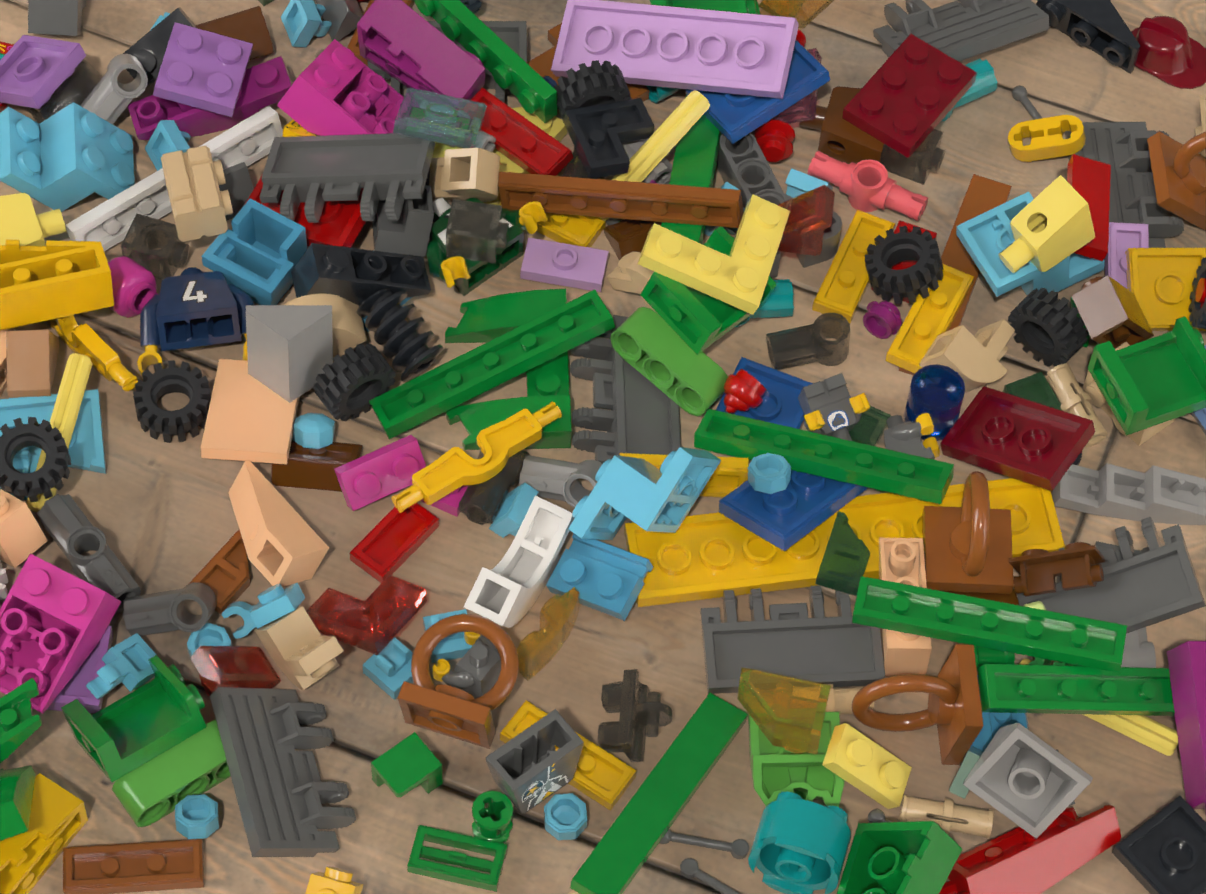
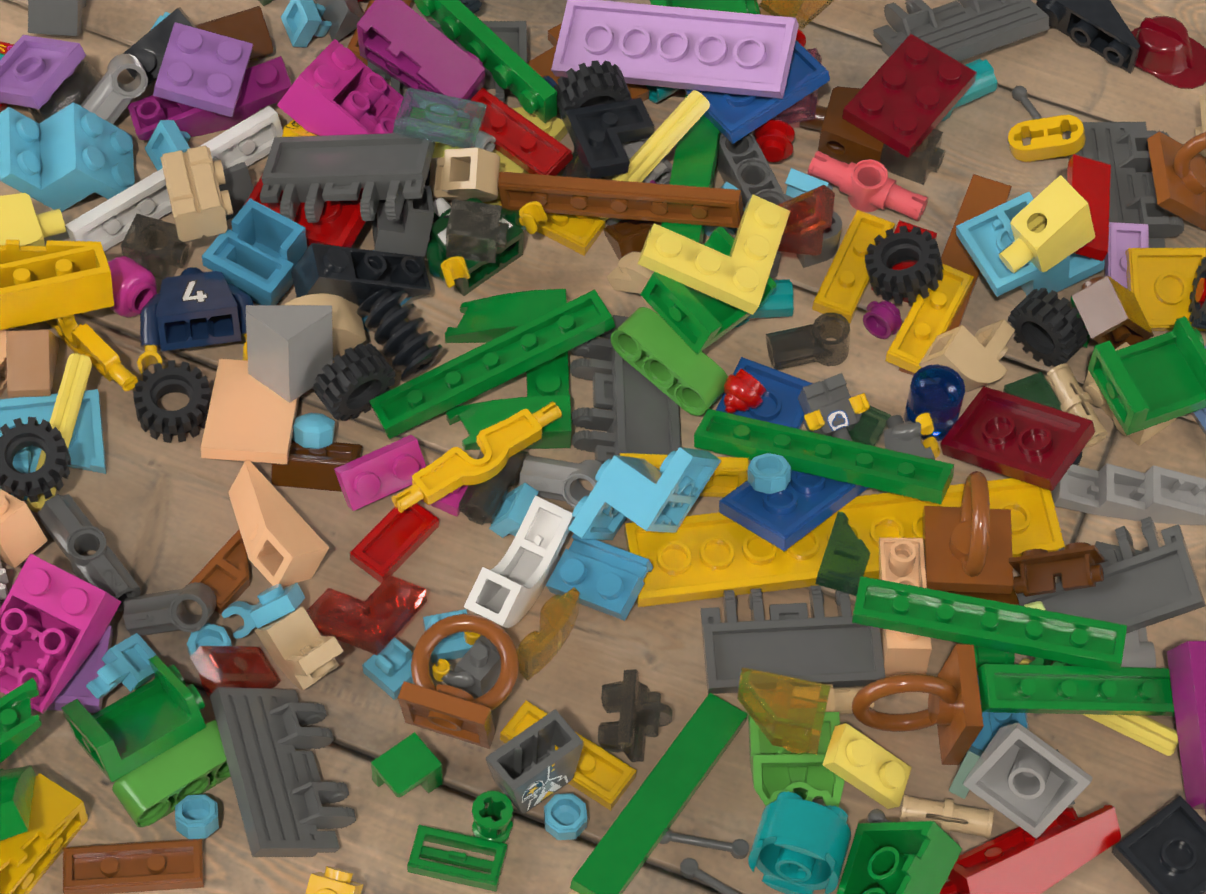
(564, 264): lavender plate -> none

